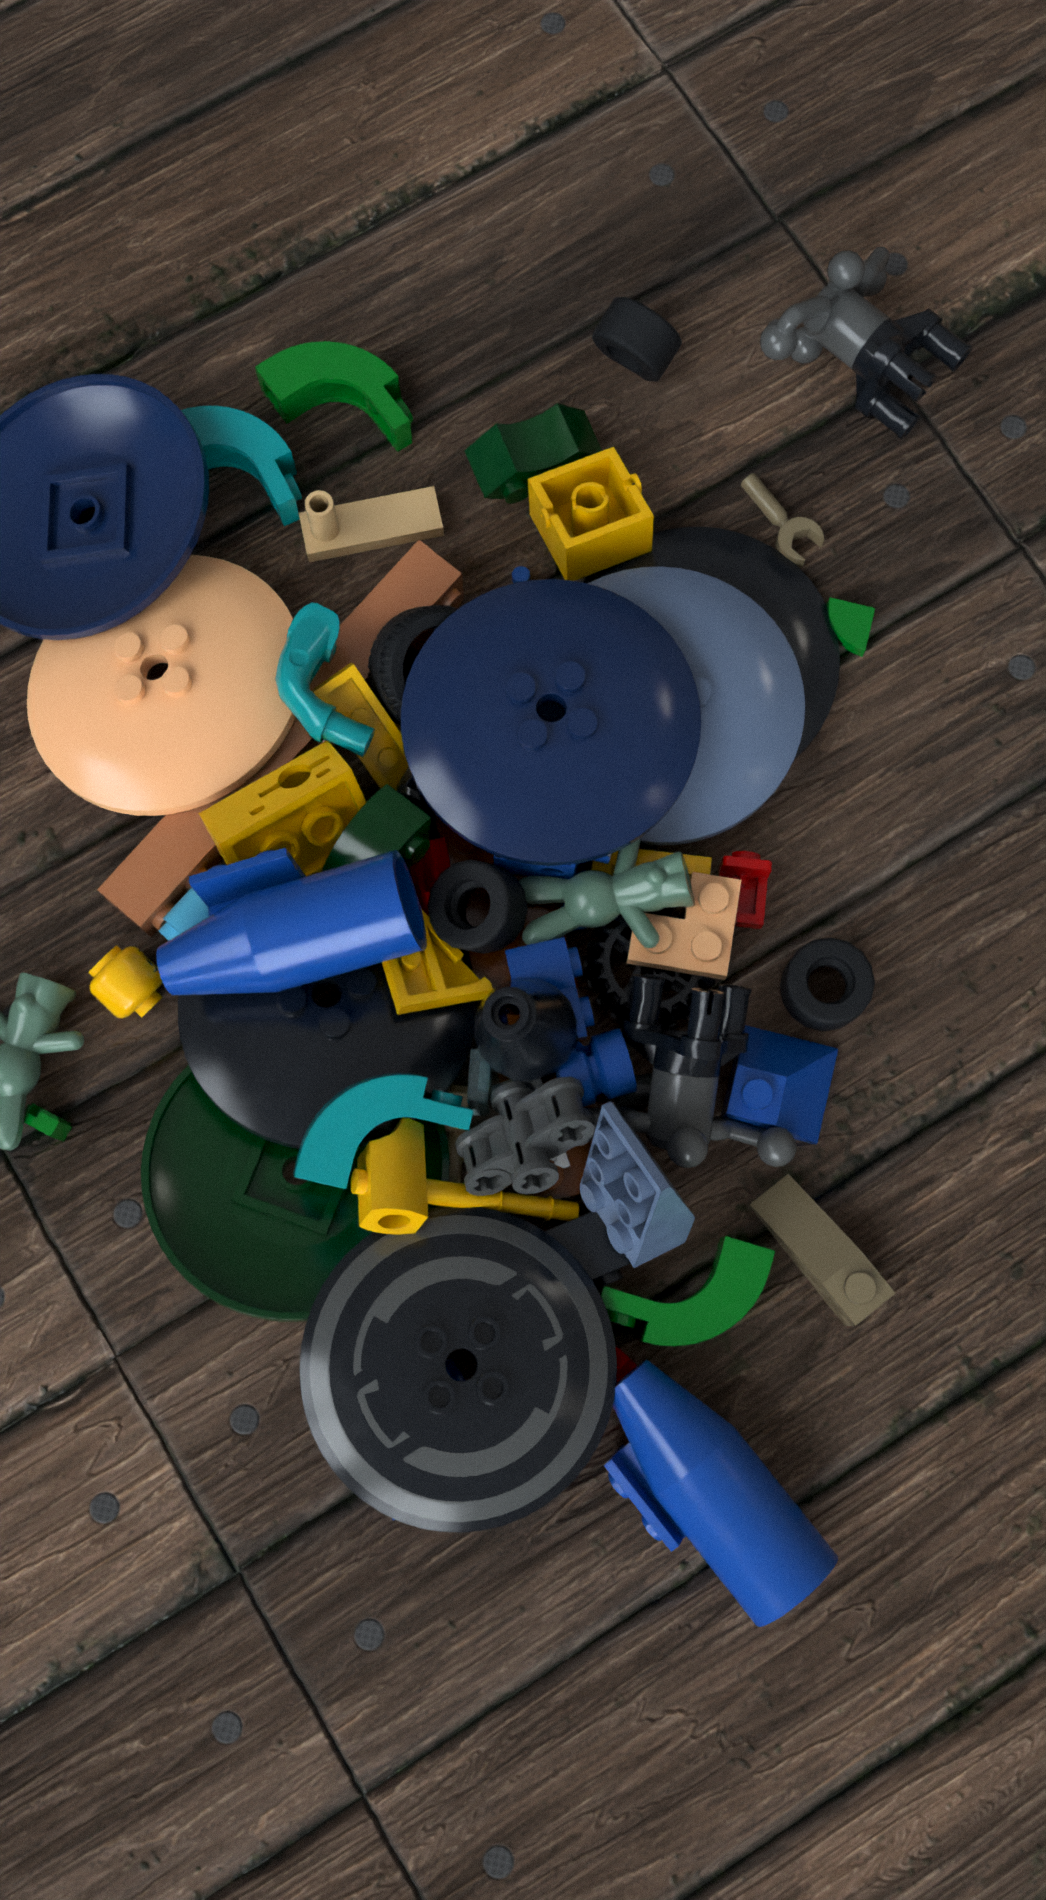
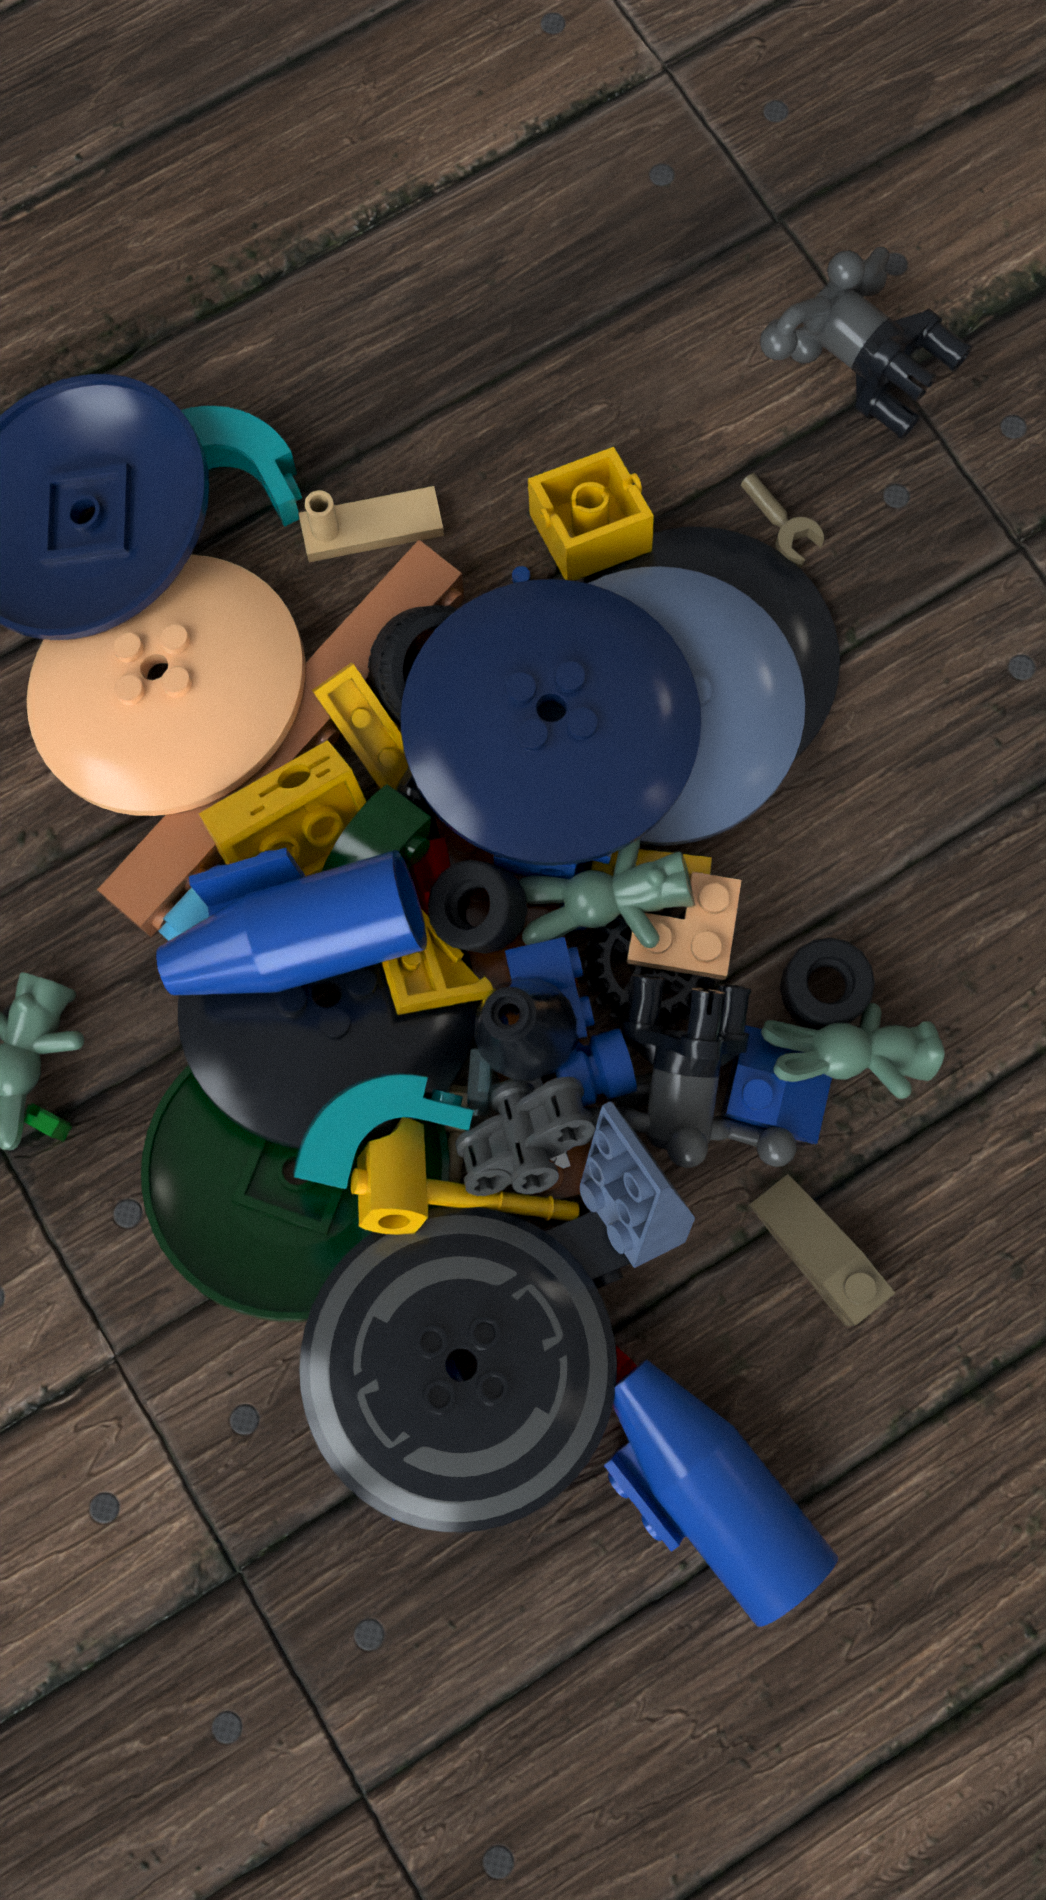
(126, 982): yellow head -> none
(309, 644): teal piece -> none
(336, 373): green arch -> none
(521, 450): dark green brick -> none
(637, 338): black tyre -> none
(722, 1301): green arch -> none
(754, 876): red bracket -> none
(847, 1051): none -> sand green animal
(851, 624): green tile -> none

